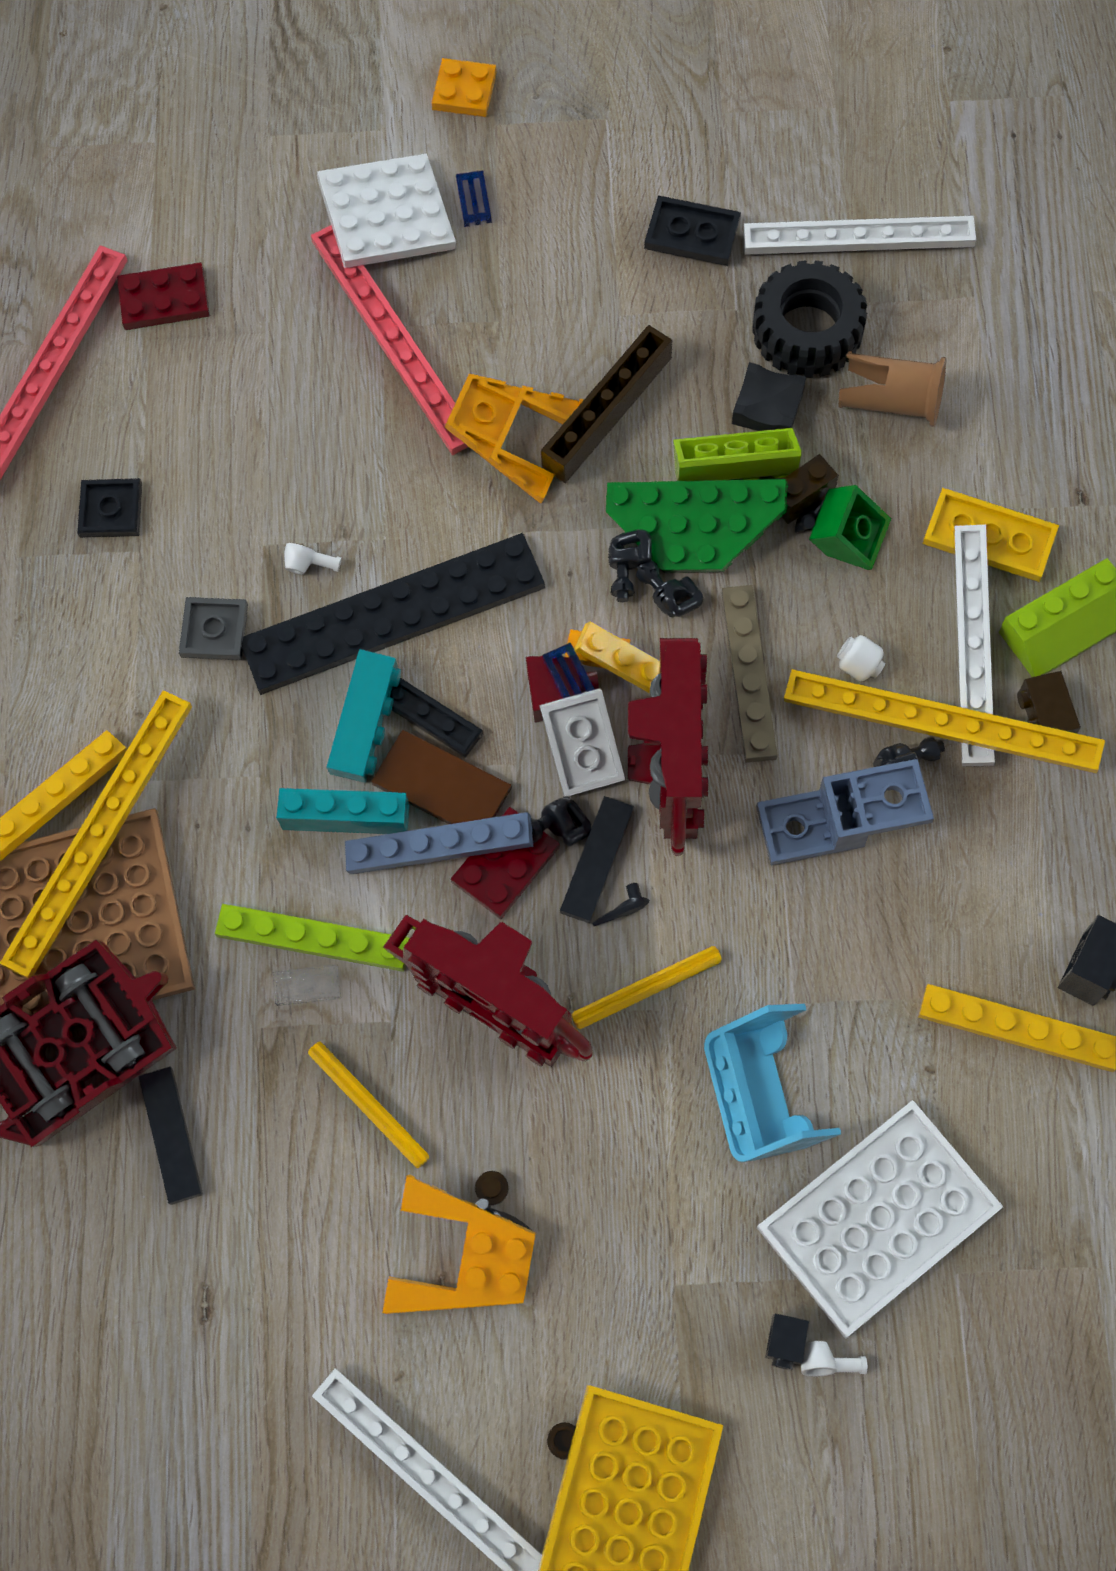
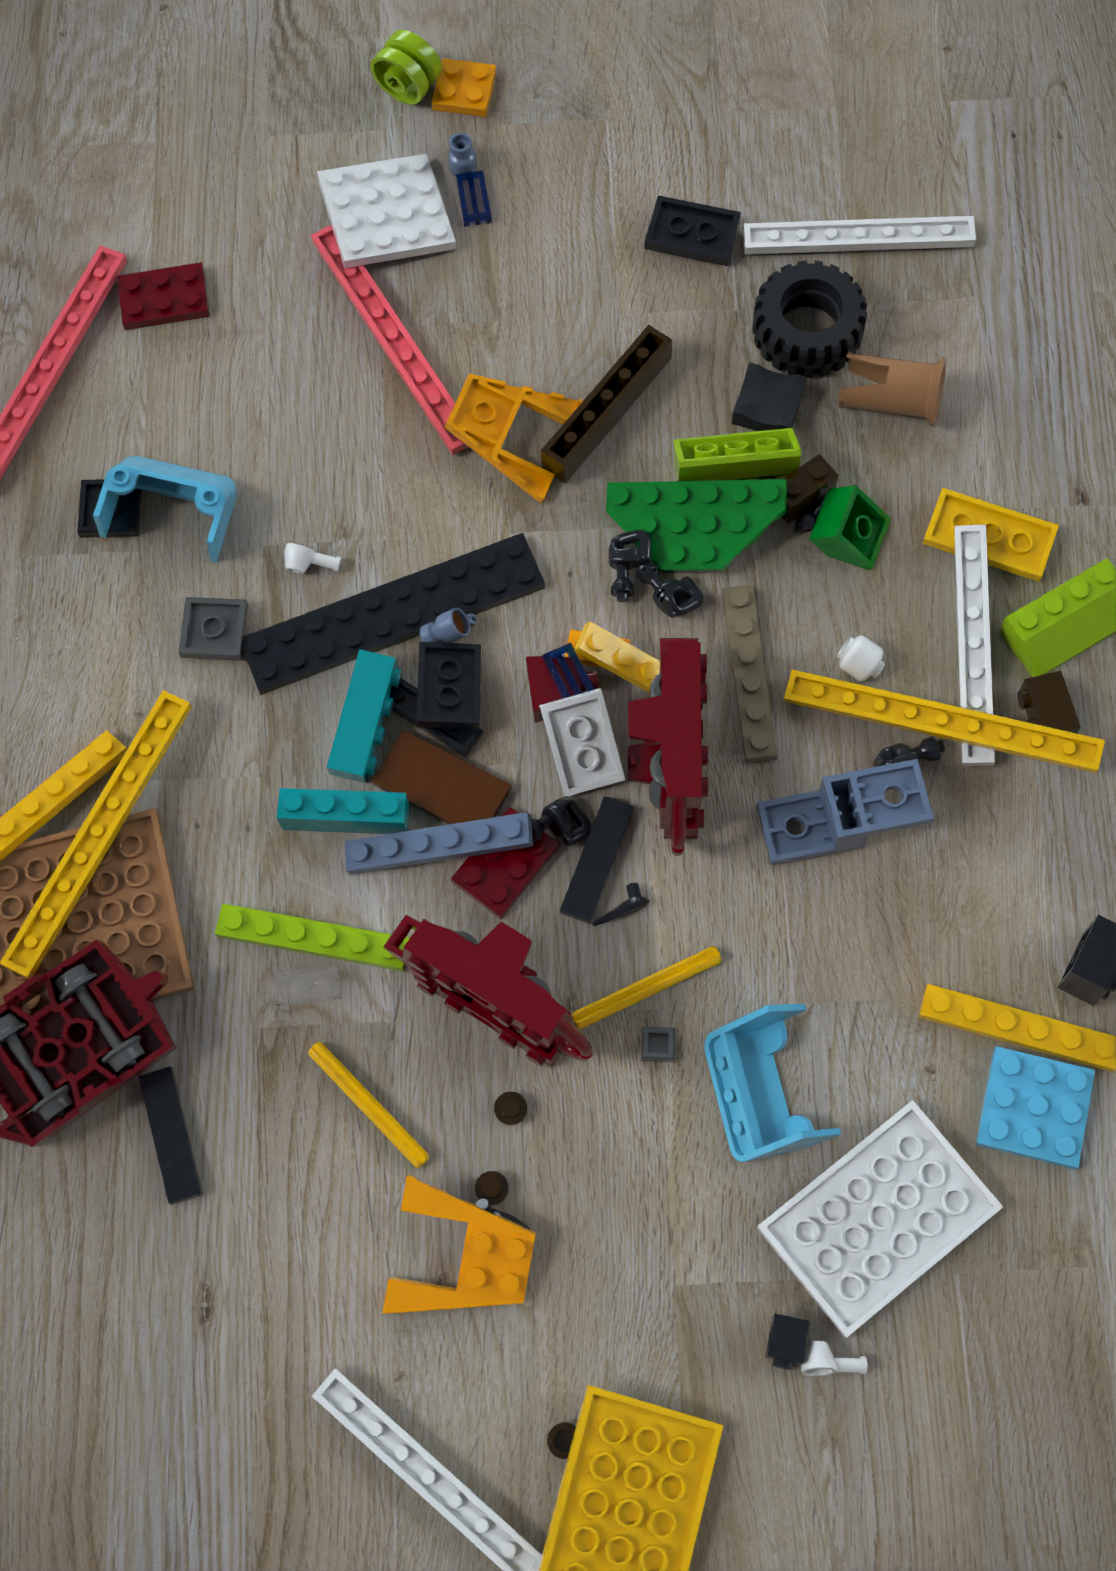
(211, 492): none -> medium azure windscreen
(406, 67): none -> lime wheel
(448, 627): none -> sand blue piece
(449, 685): none -> black plate
(461, 154): none -> sand blue piece
(510, 1108): none -> dark brown plate
(658, 1044): none -> dark grey tile
(1035, 1107): none -> medium azure plate

